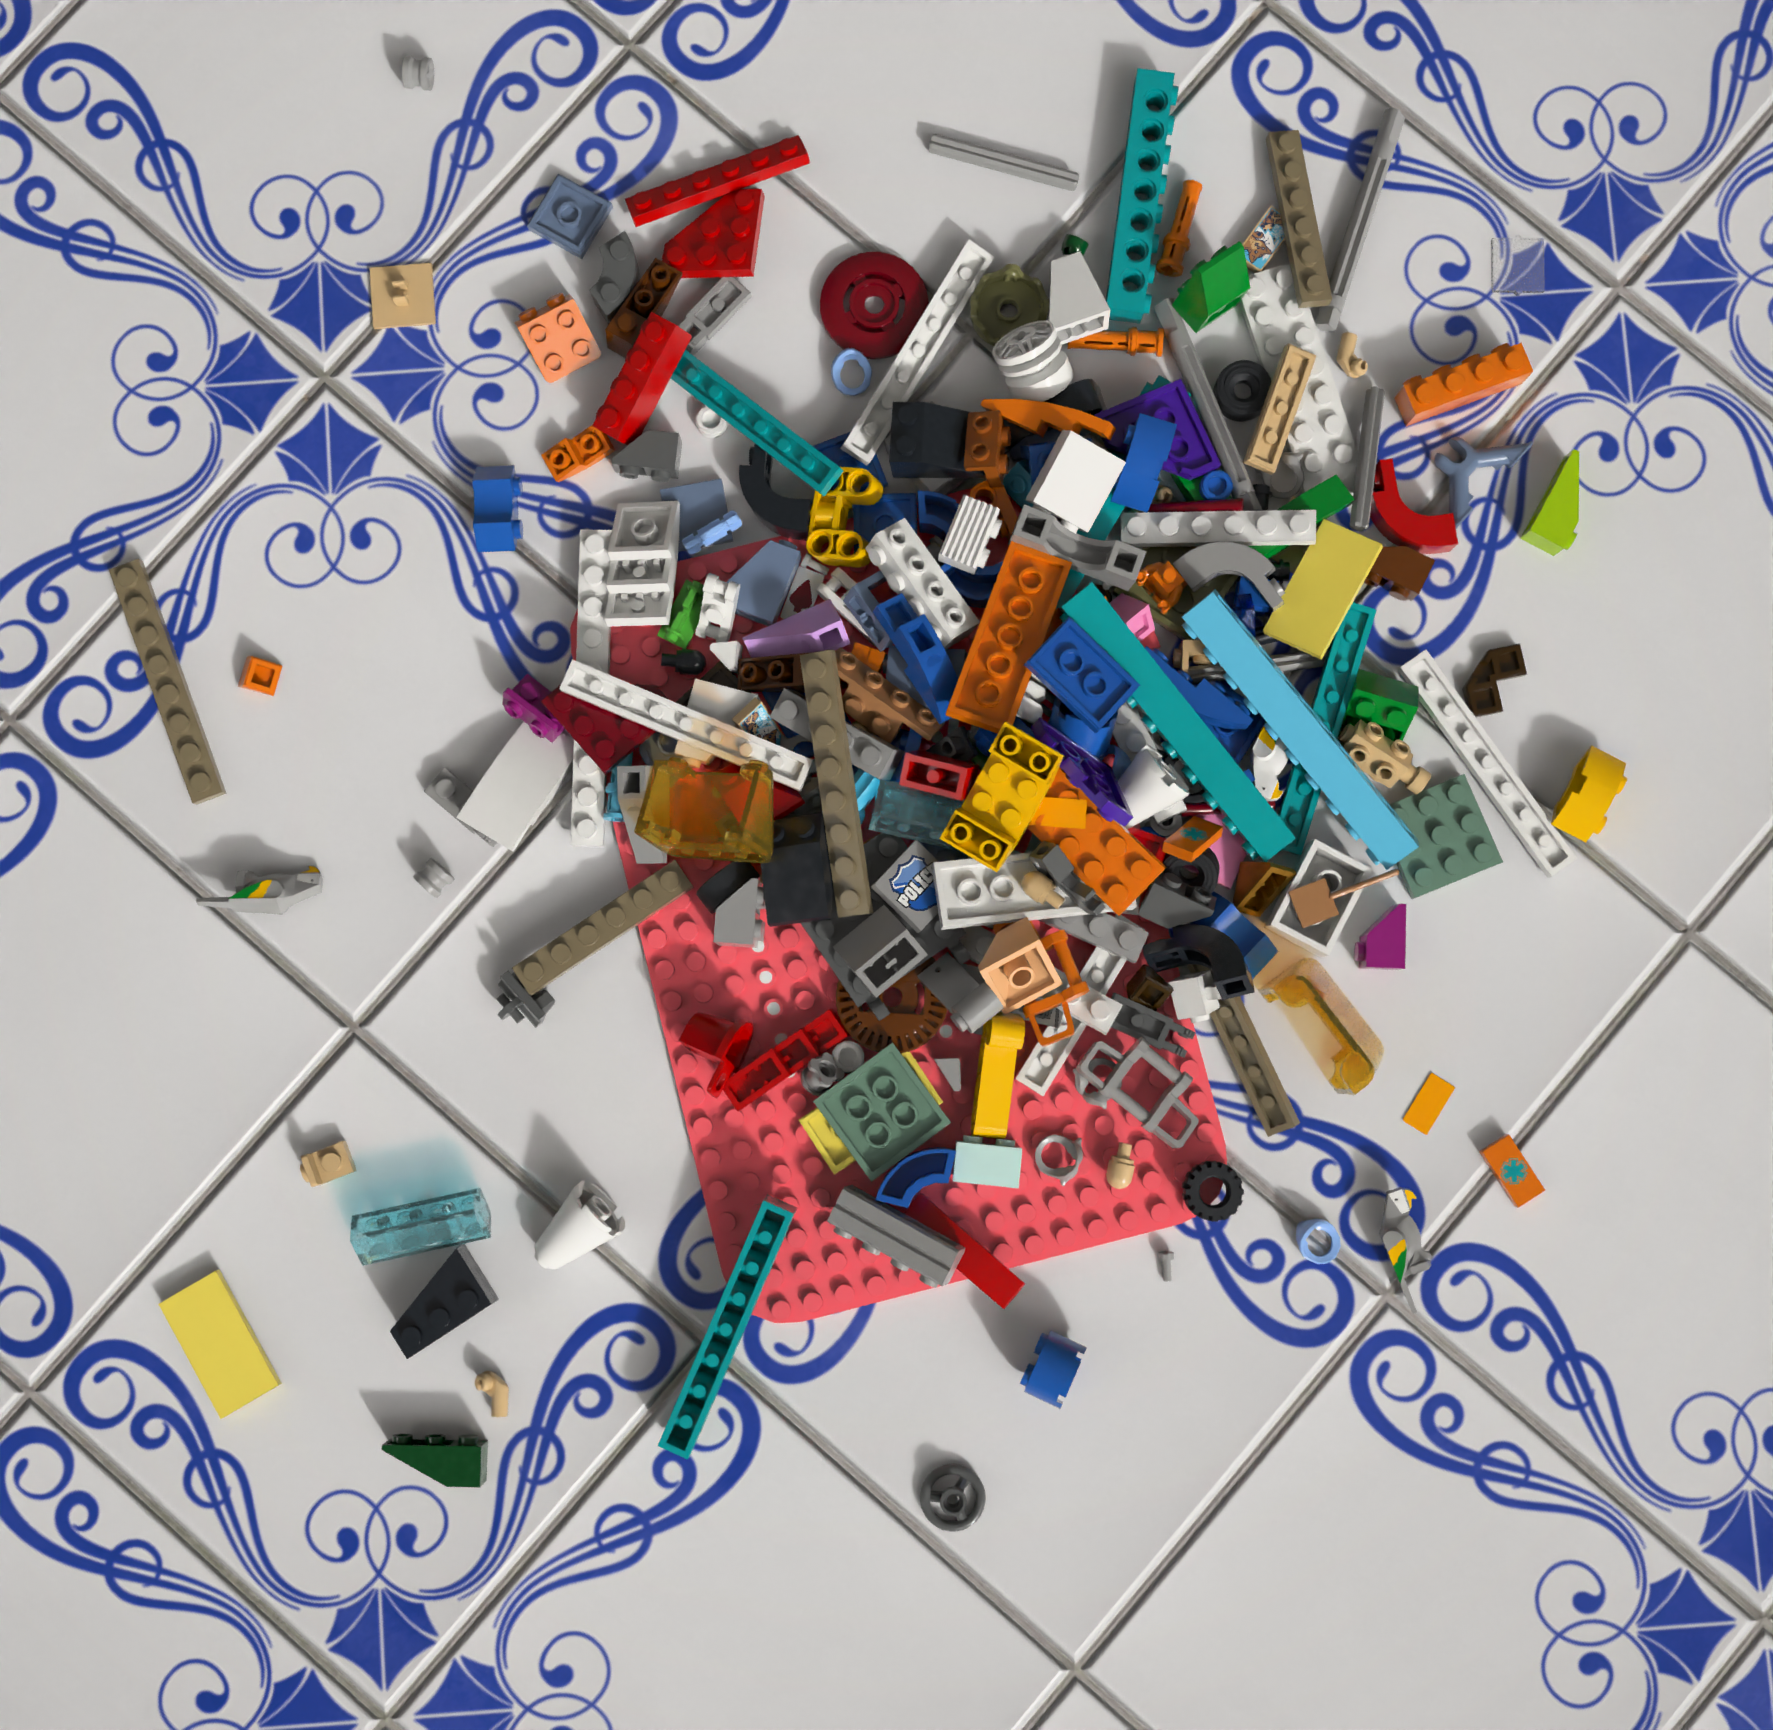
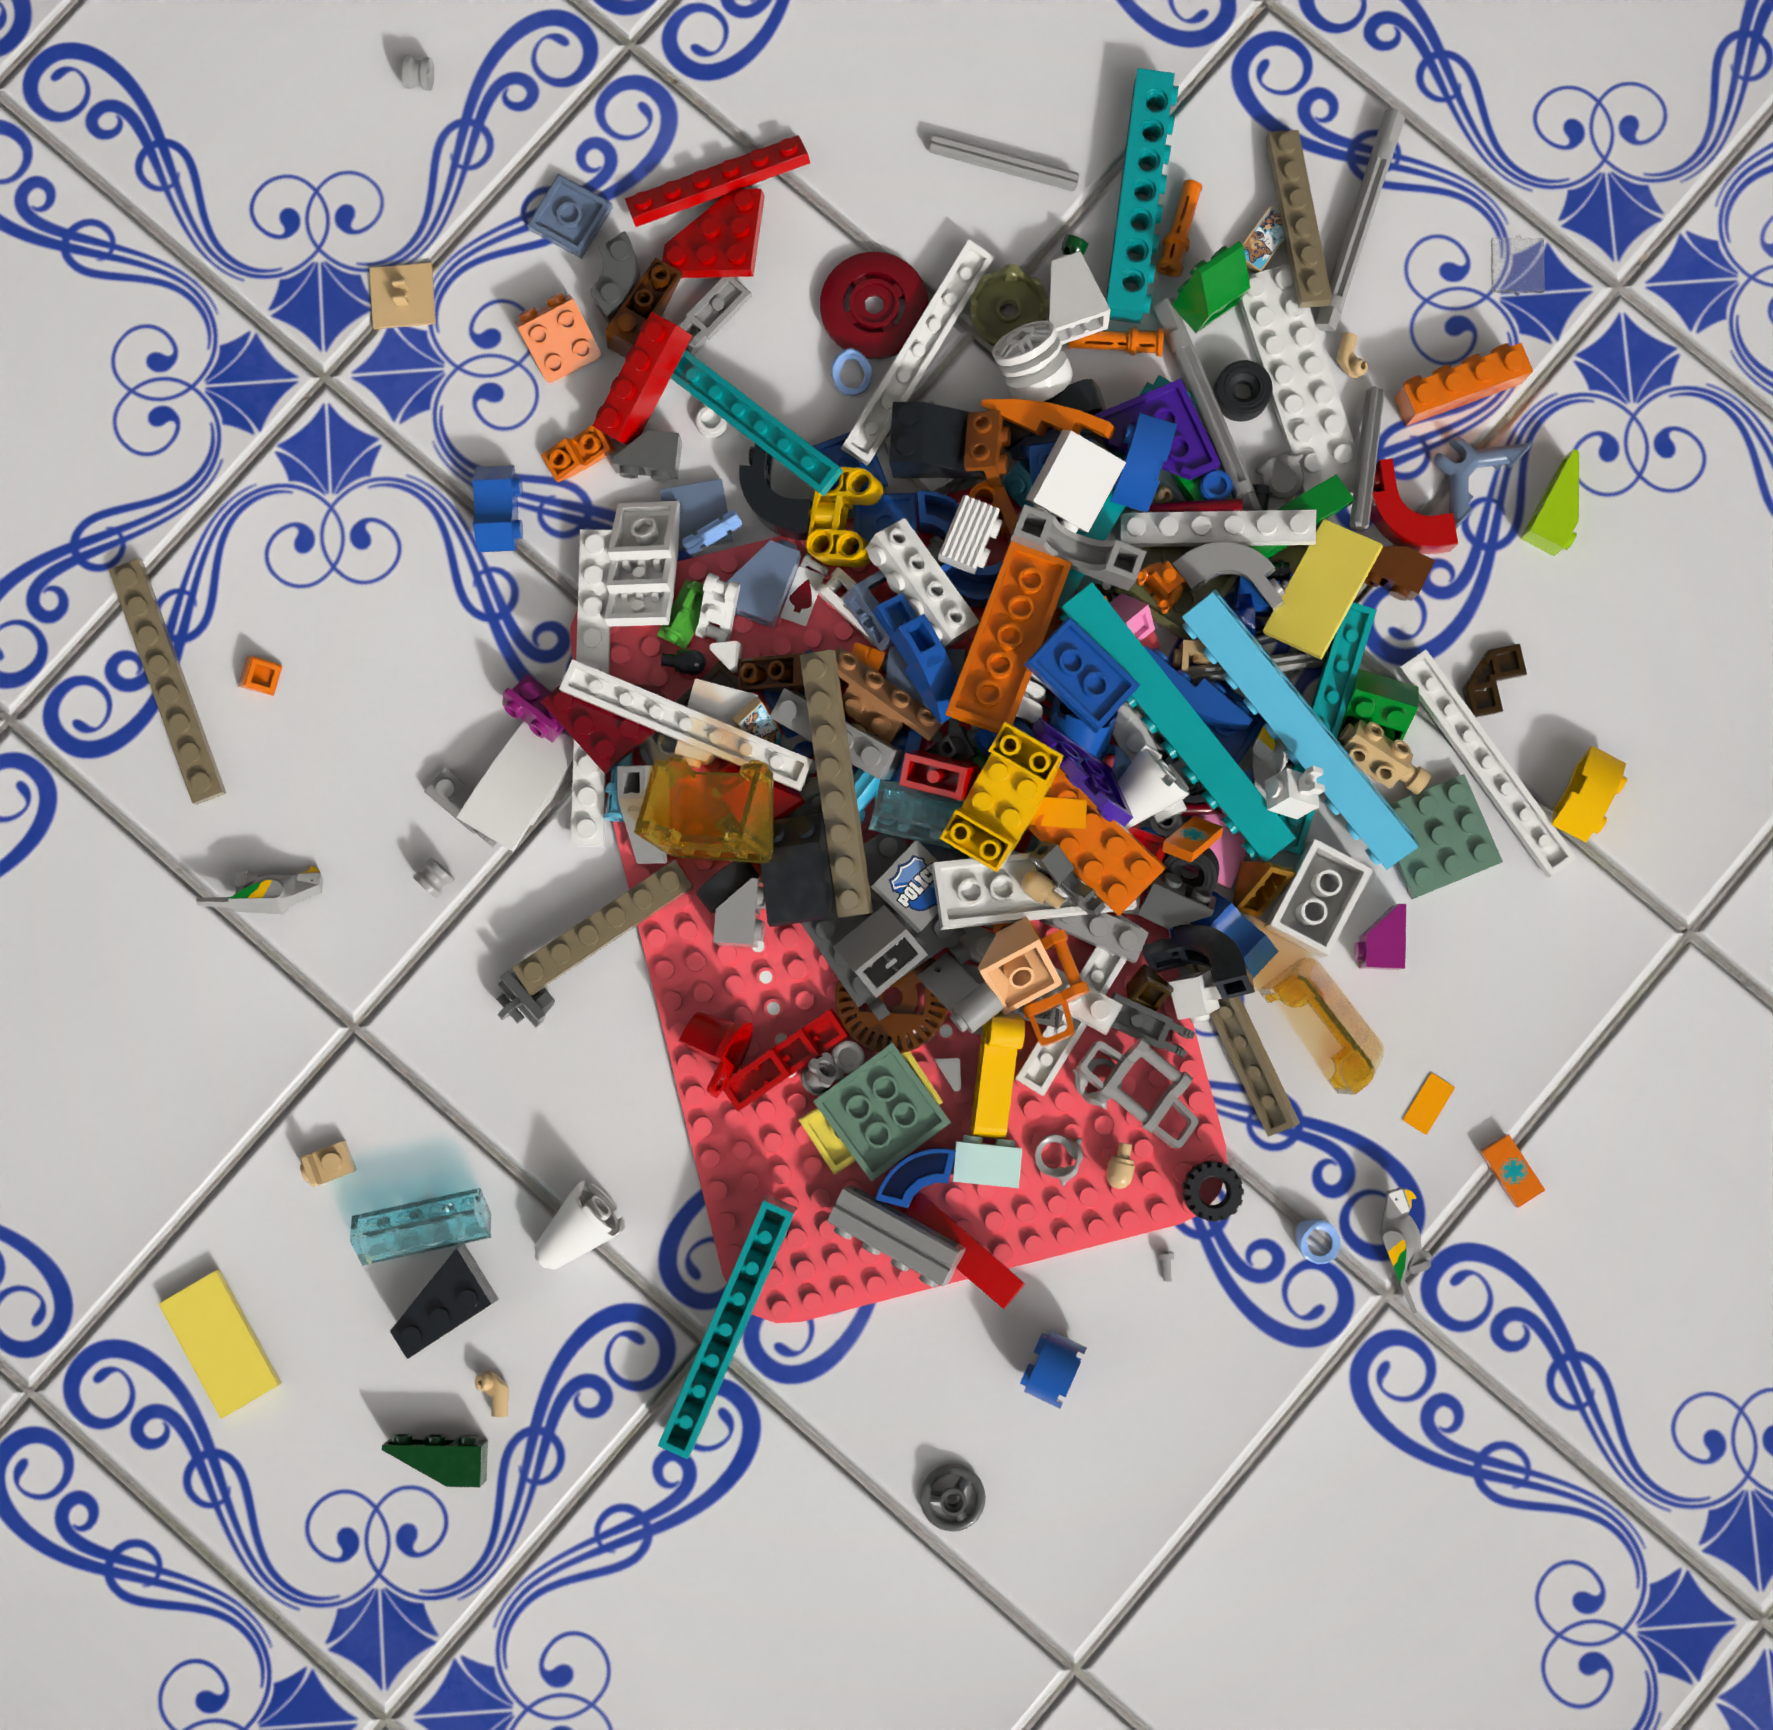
(805, 632): lavender slope -> none
(1279, 409): tan tile -> none
(1294, 792): none -> white brick
(1316, 902): medium nougat piece -> none

